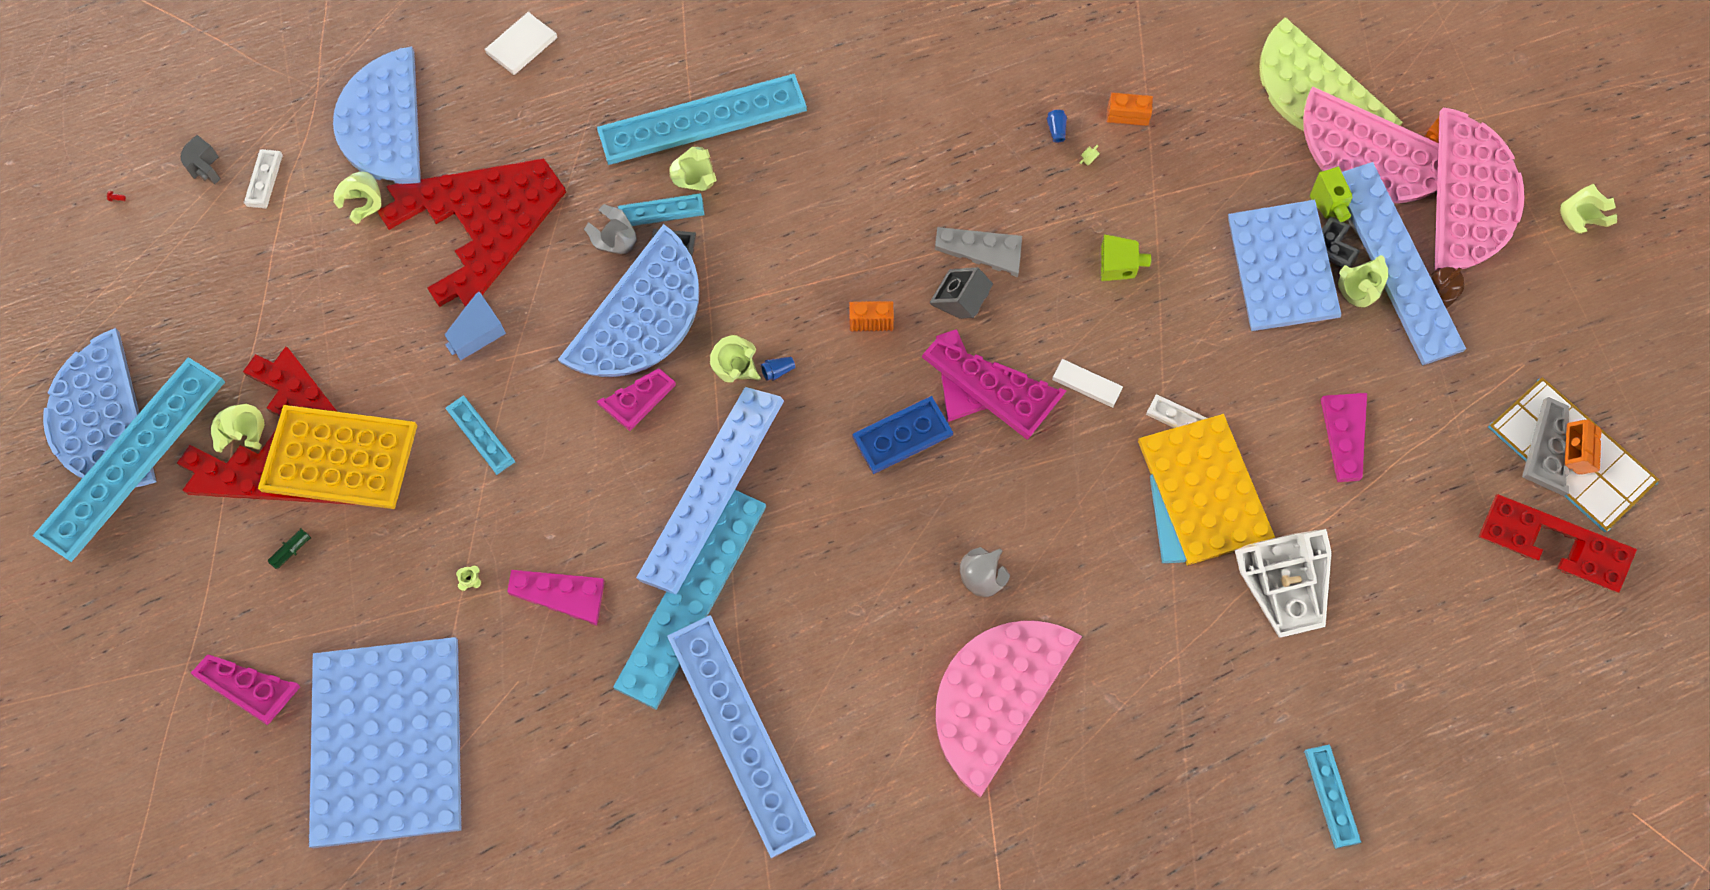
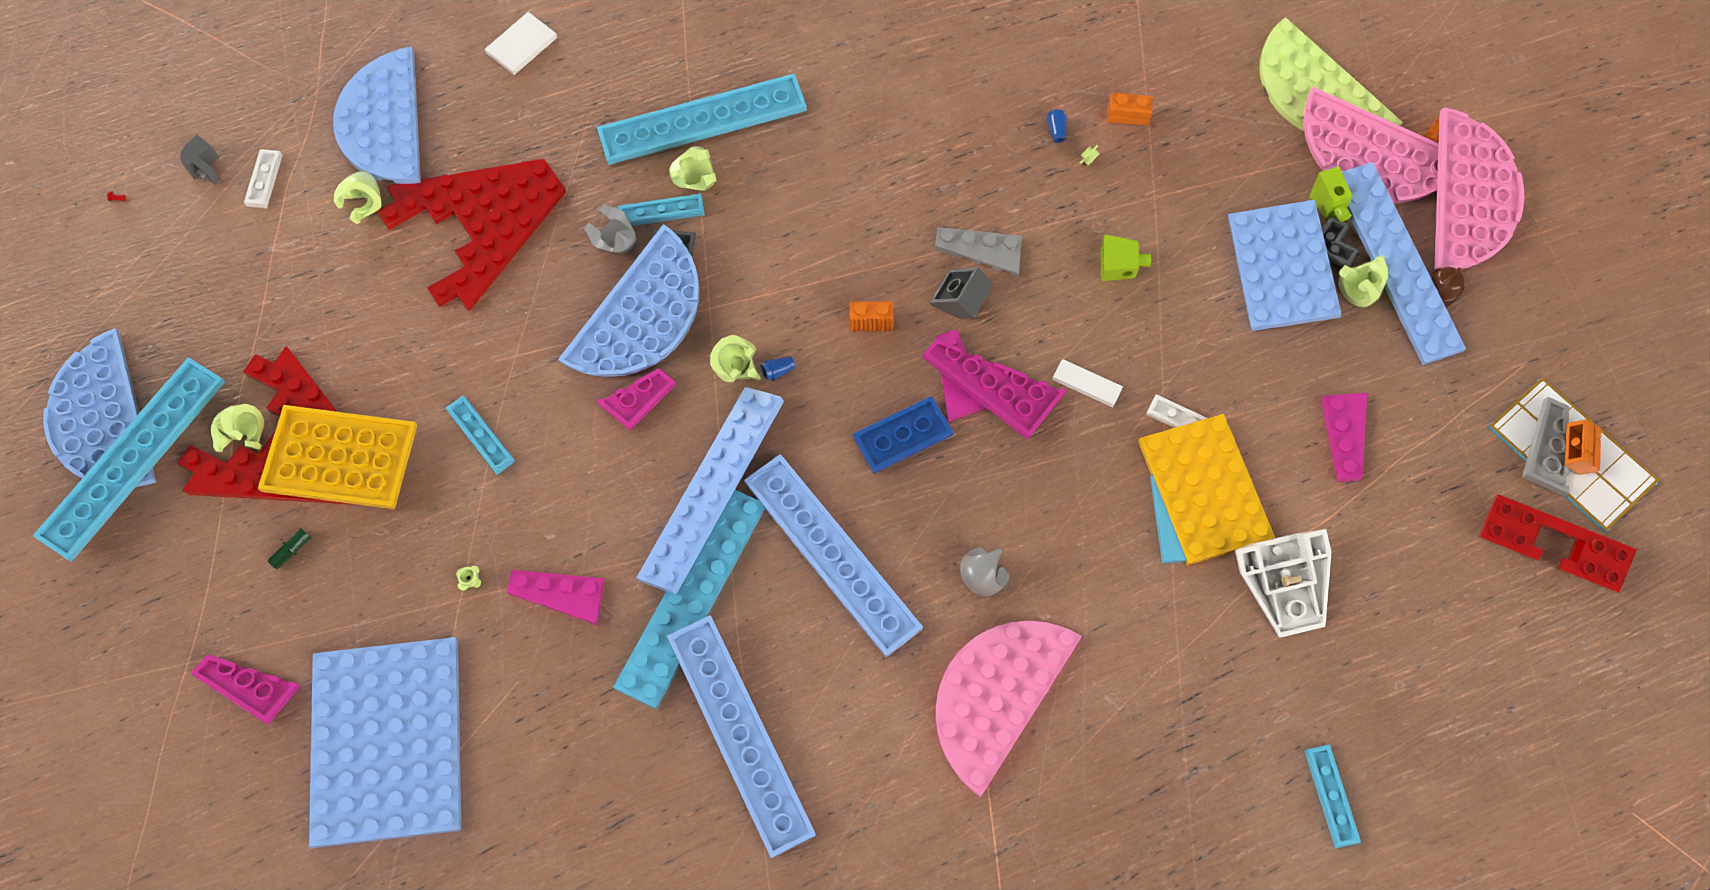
(473, 328): medium blue slope -> none
(833, 556): none -> light blue plate
(1585, 209): yellowish green piece -> none

